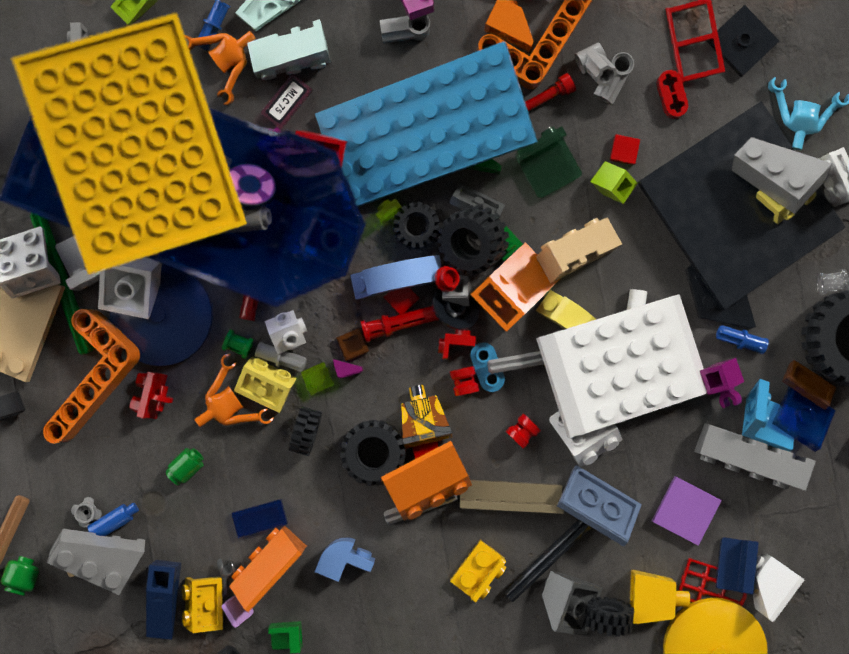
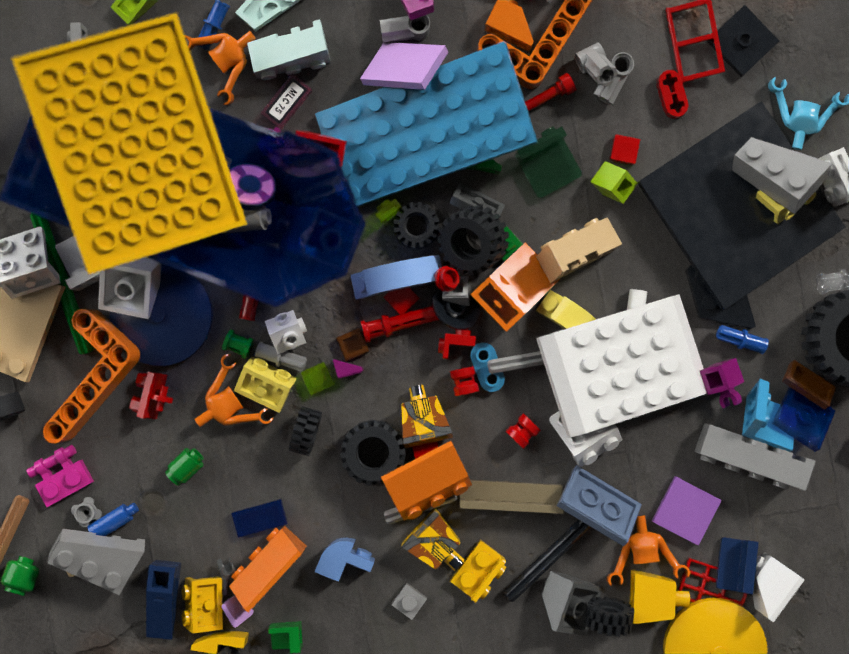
(64, 482): none -> dark pink plate
(212, 642): none -> yellow slope
(404, 65): none -> lavender tile
(409, 601): none -> light grey plate
(434, 542): none -> torso
(645, 550): none -> orange piece

